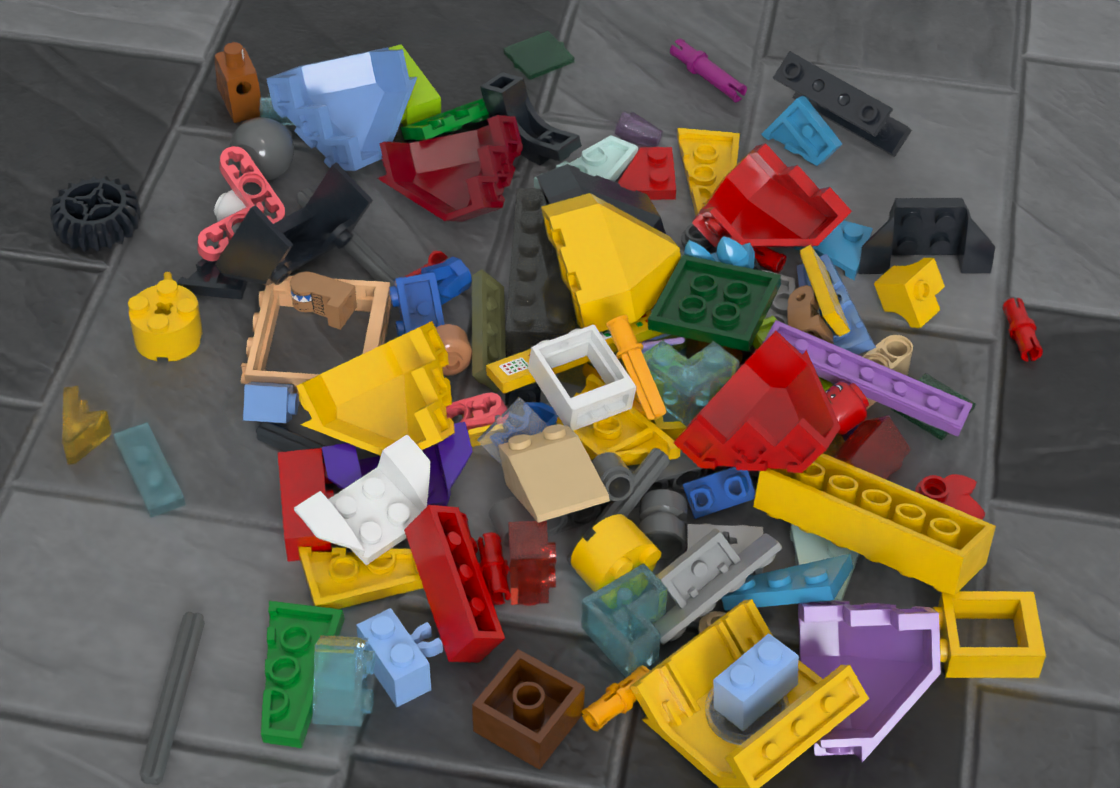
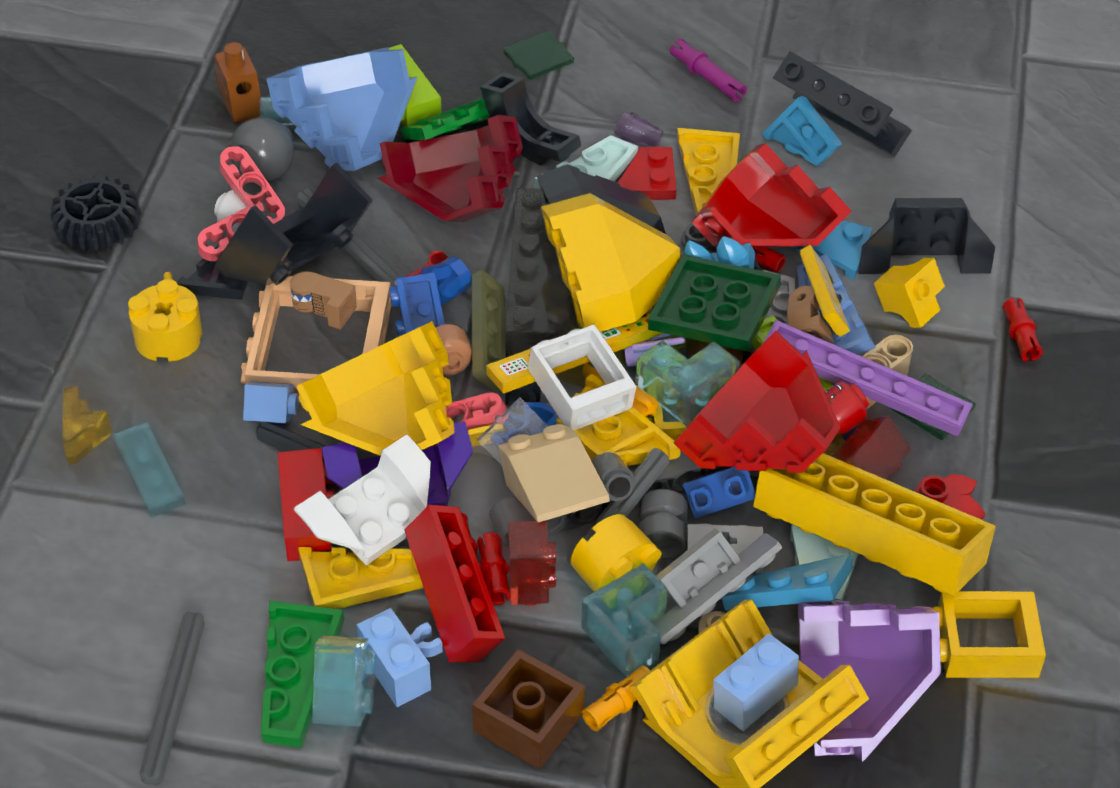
(635, 364): light orange axle -> none

